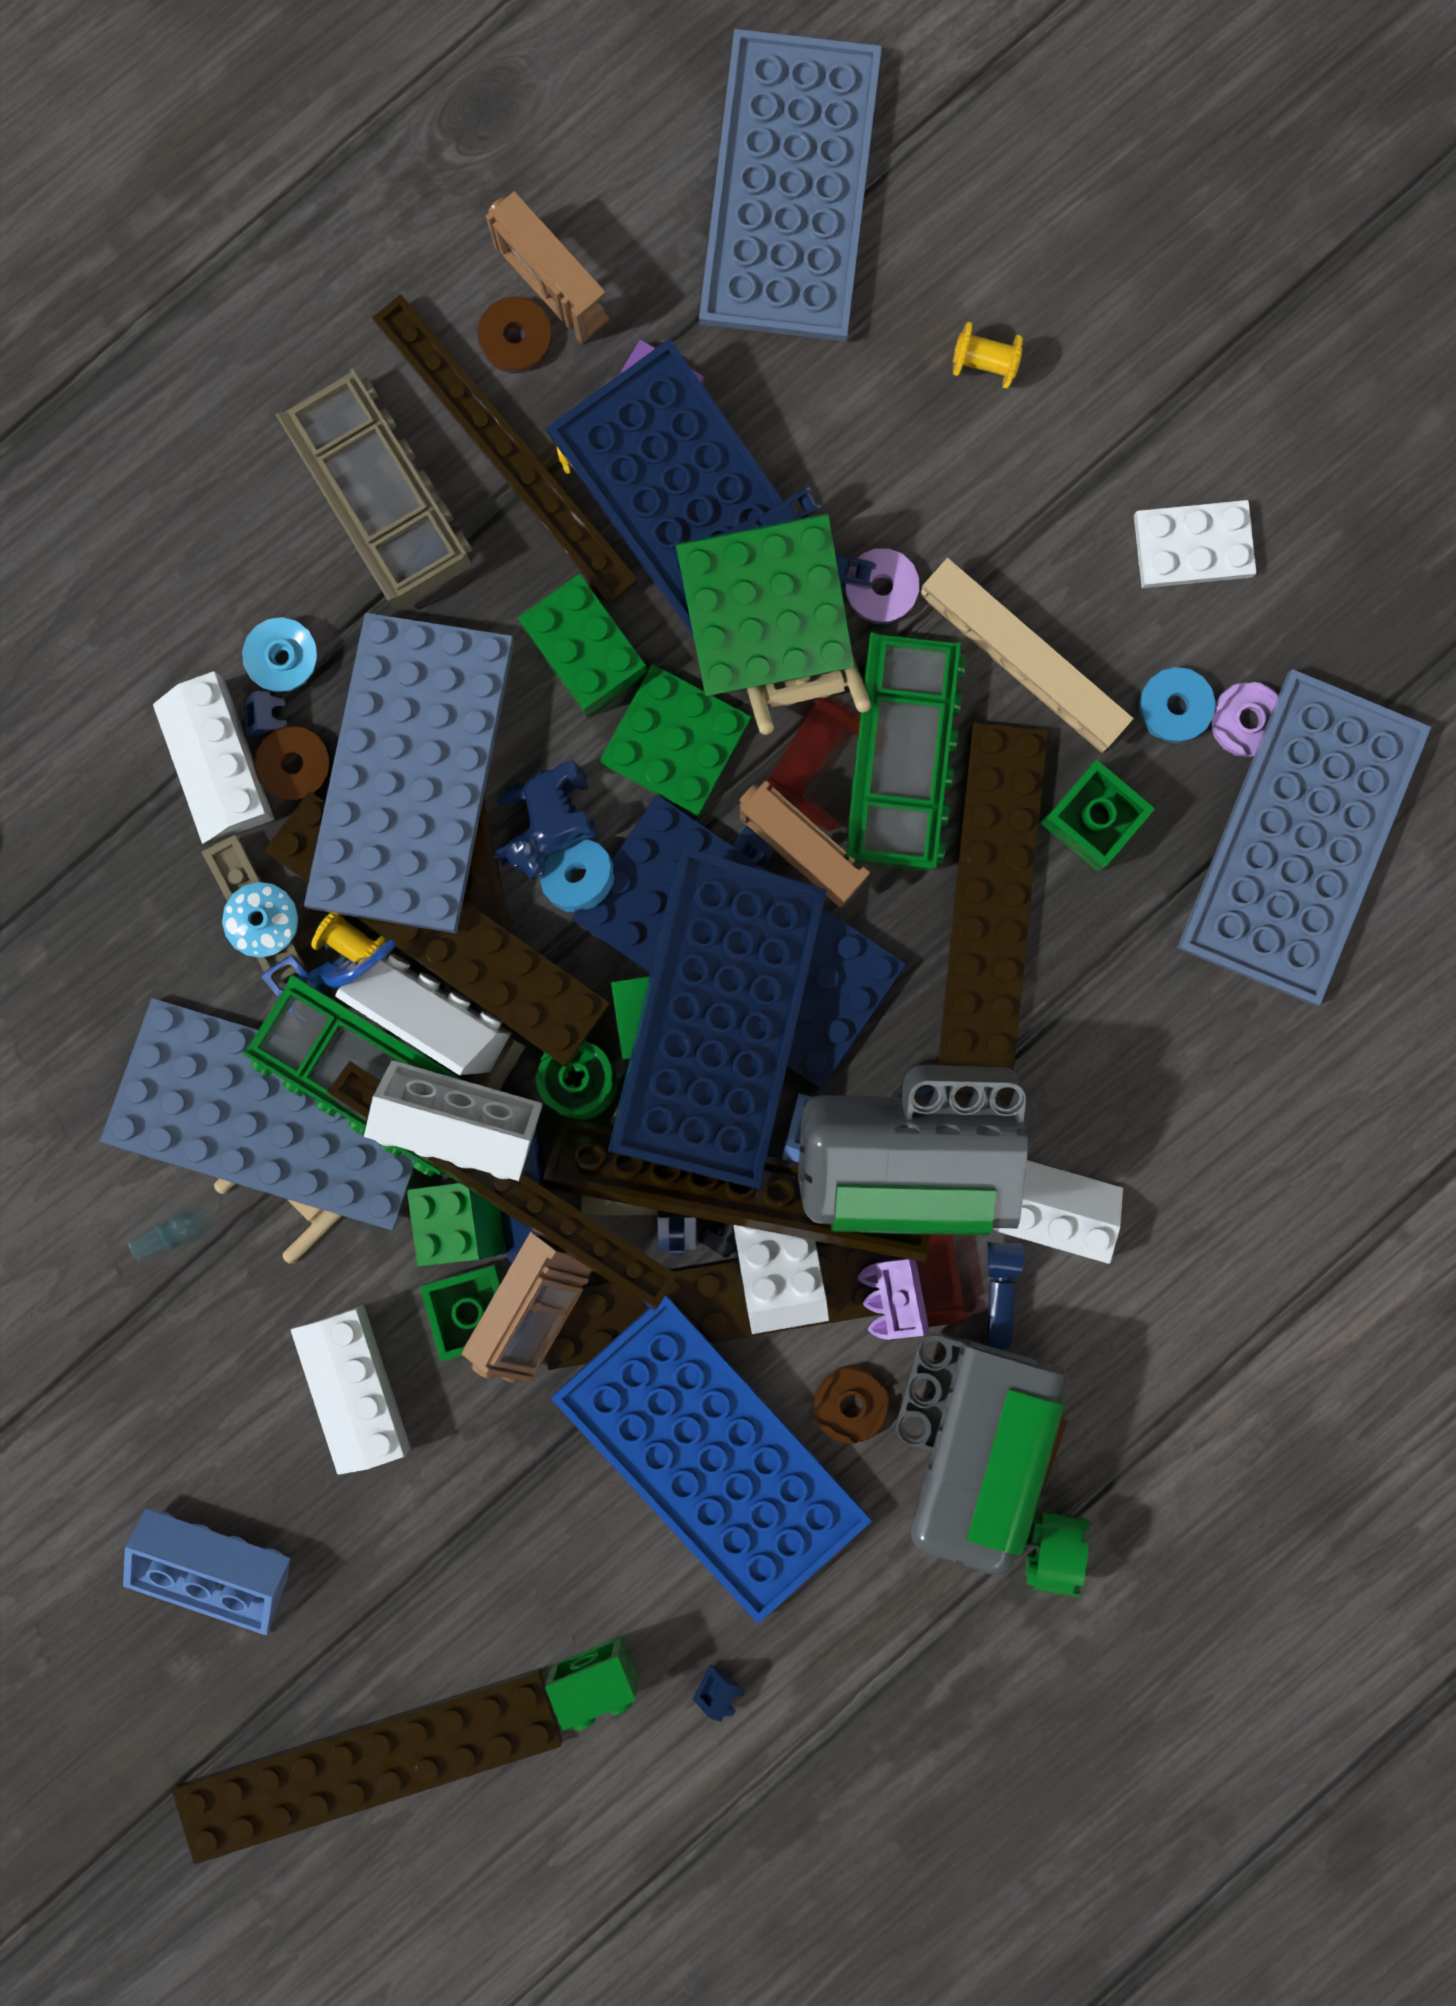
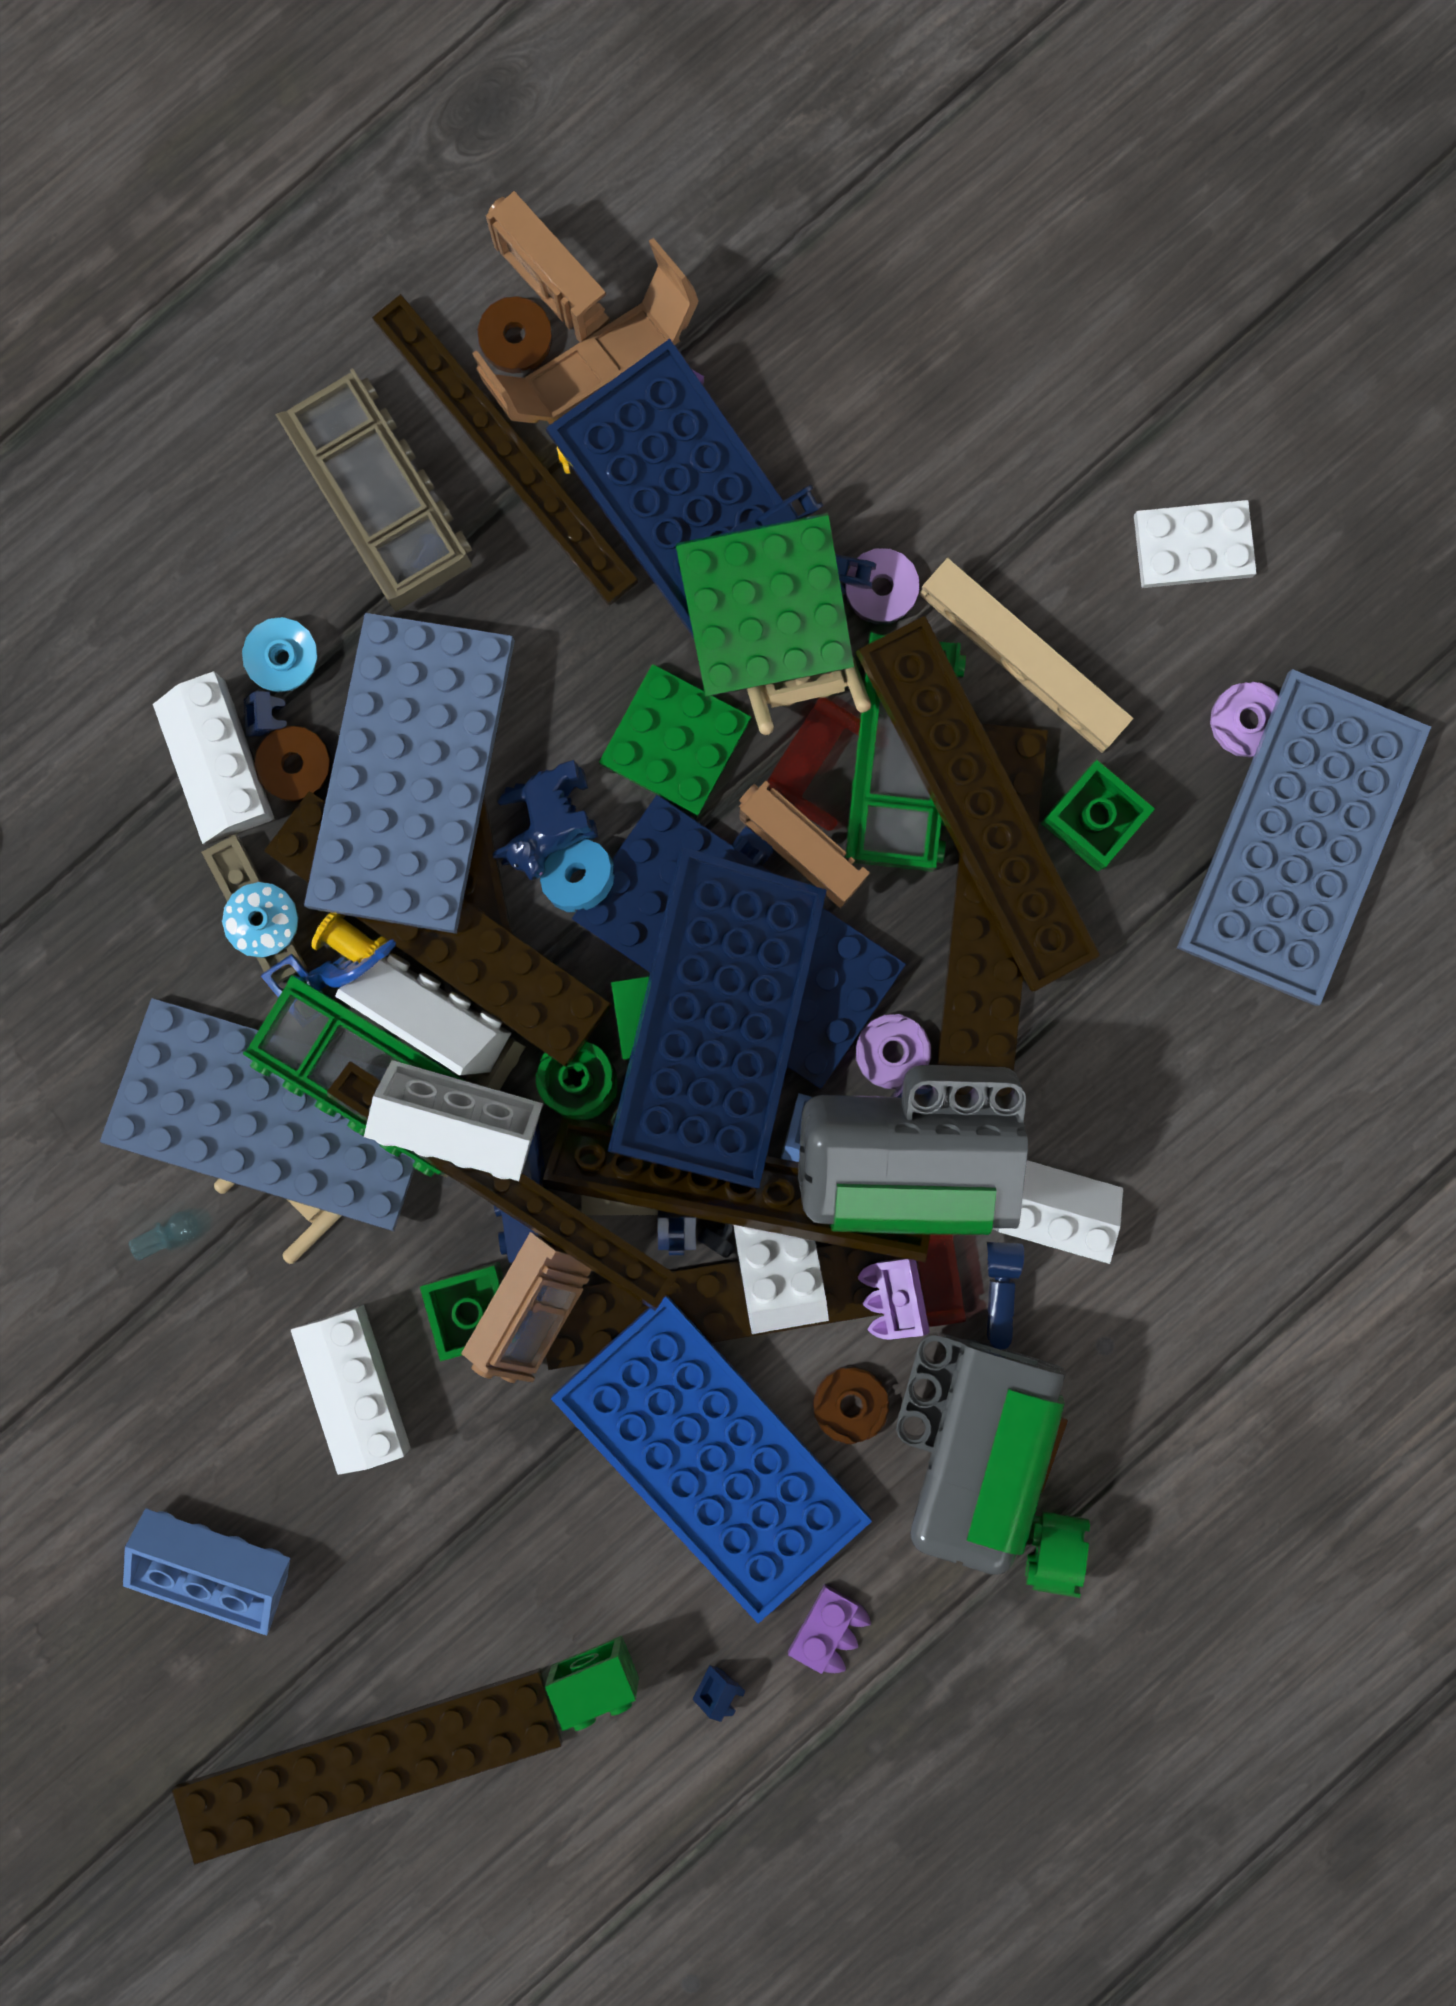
(454, 1225): green brick -> none
(583, 645): green brick -> none
(603, 355): none -> medium nougat windscreen
(790, 185): sand blue plate -> none
(828, 1629): none -> medium lavender plate
(871, 1043): none -> lavender tile
(977, 803): none -> dark brown plate
(987, 355): yellow hose -> none
(1197, 697): dark azure tile -> none

